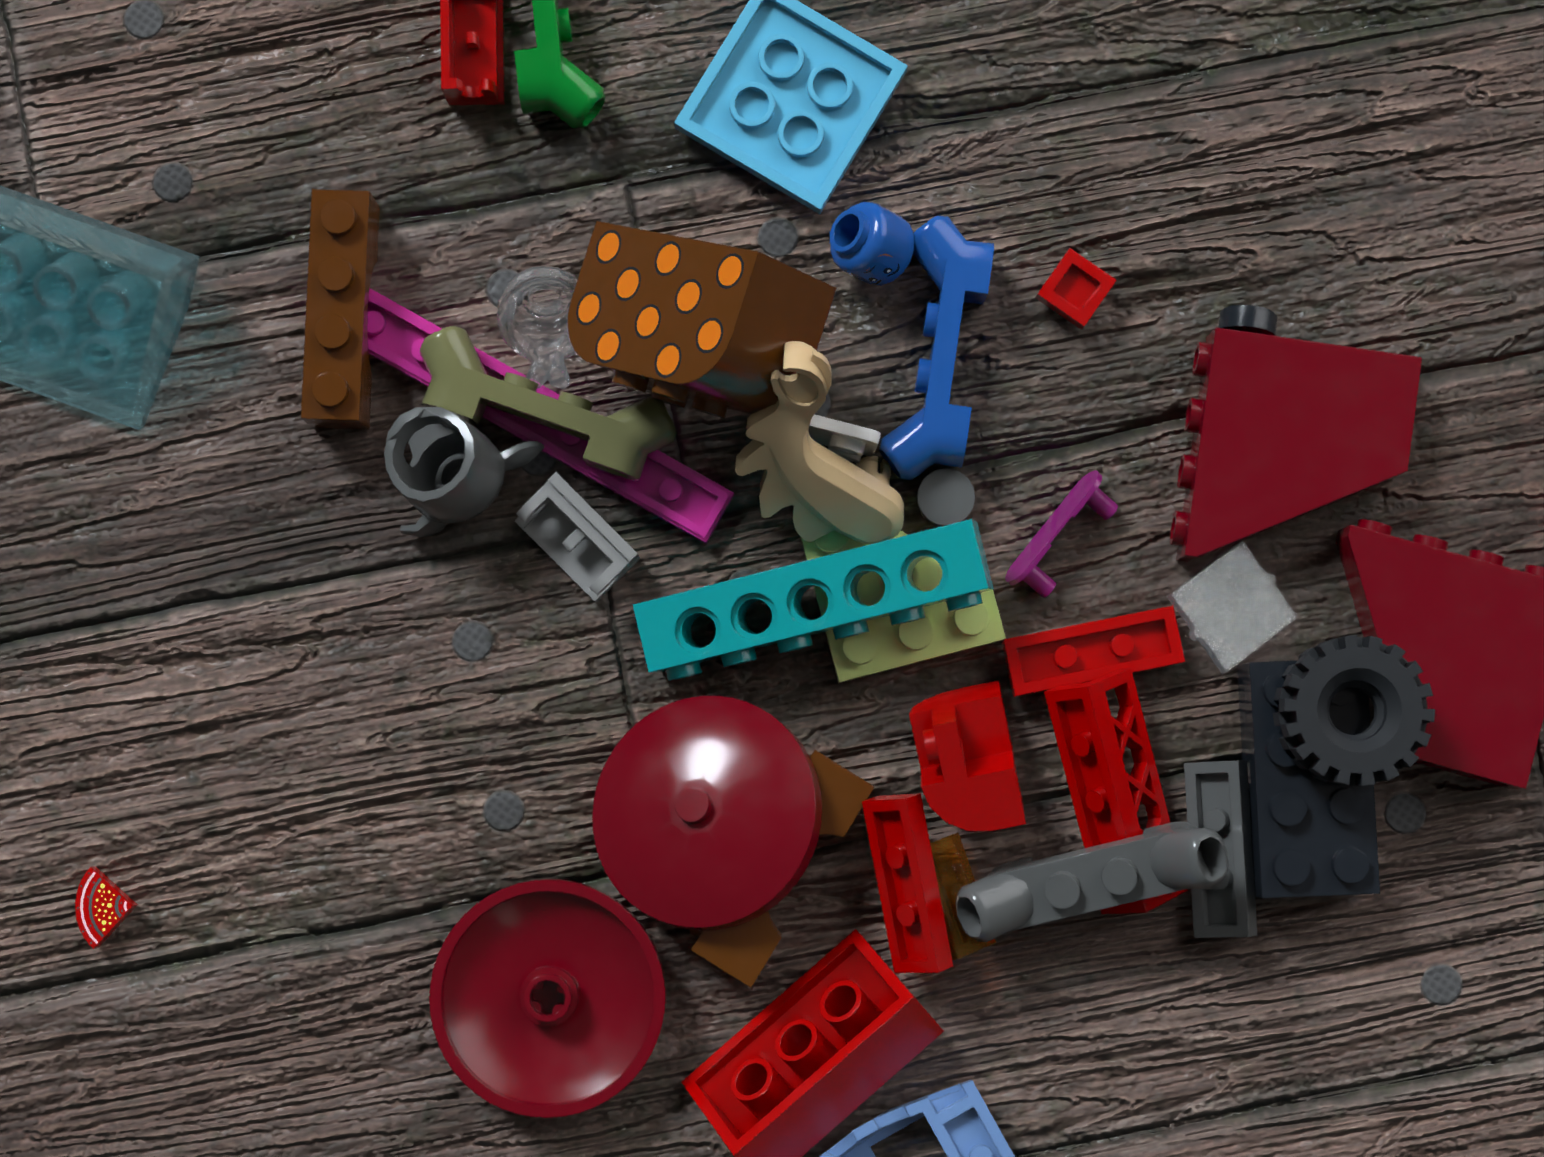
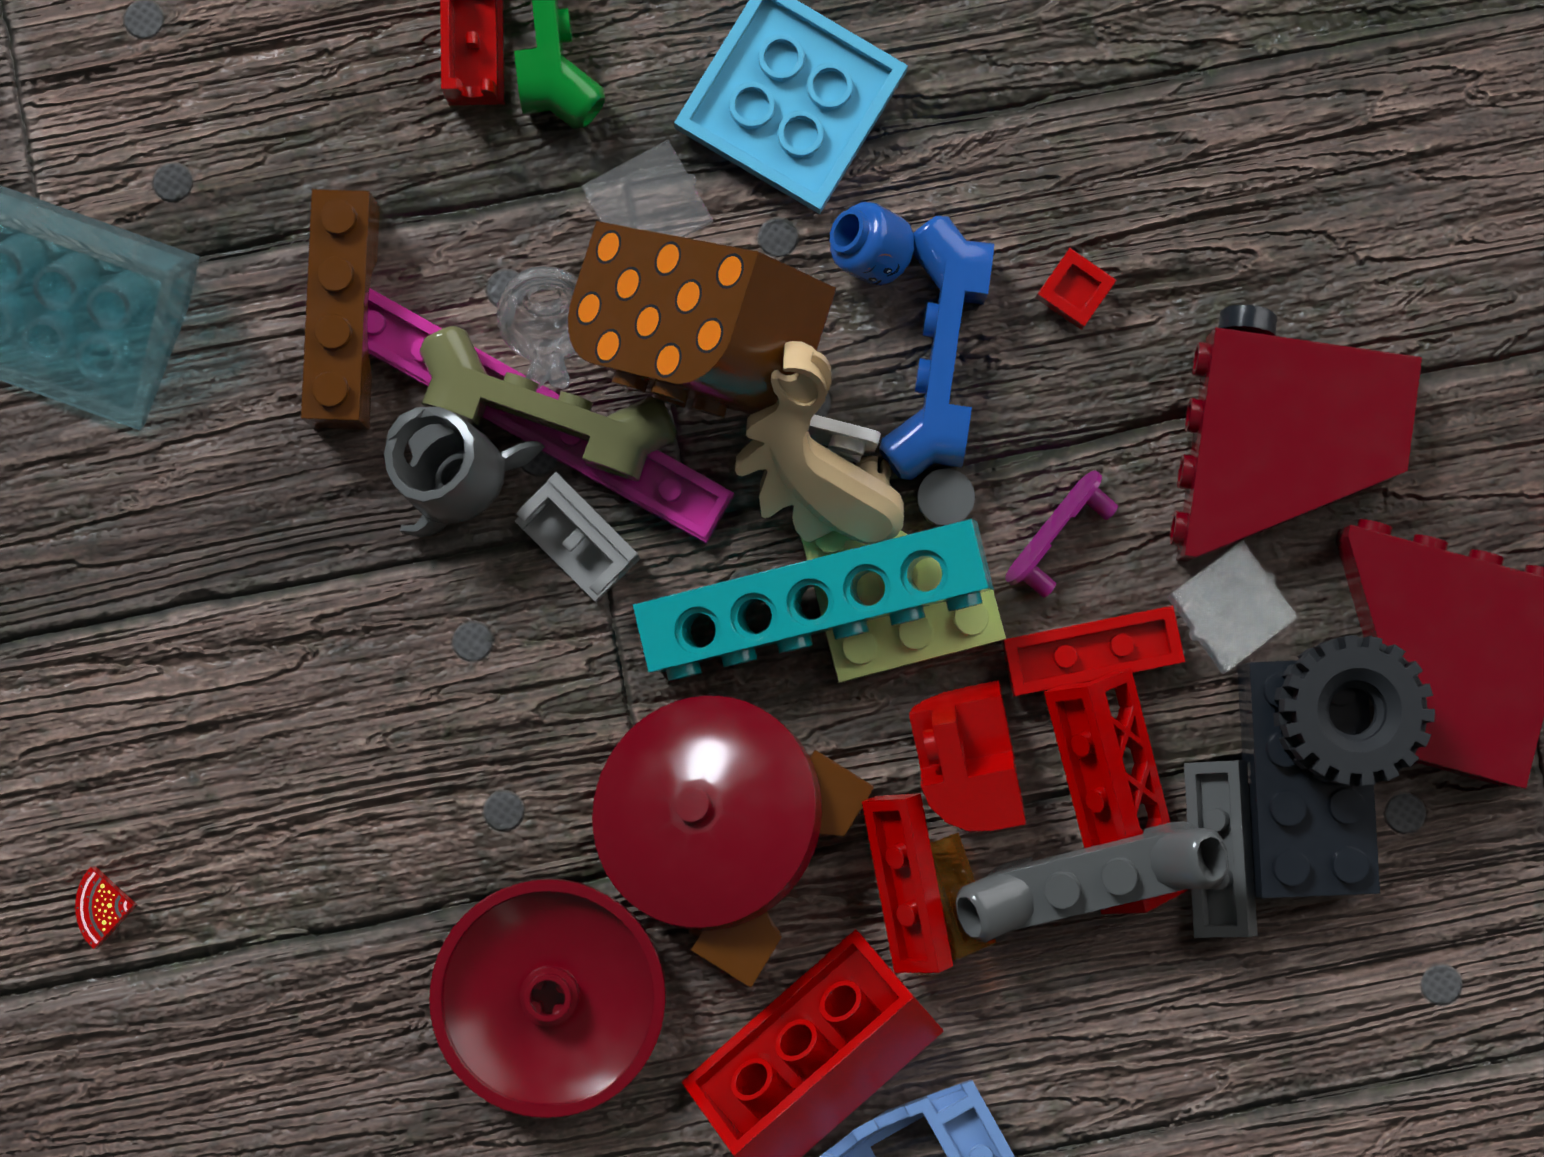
(650, 194): none -> clear piece

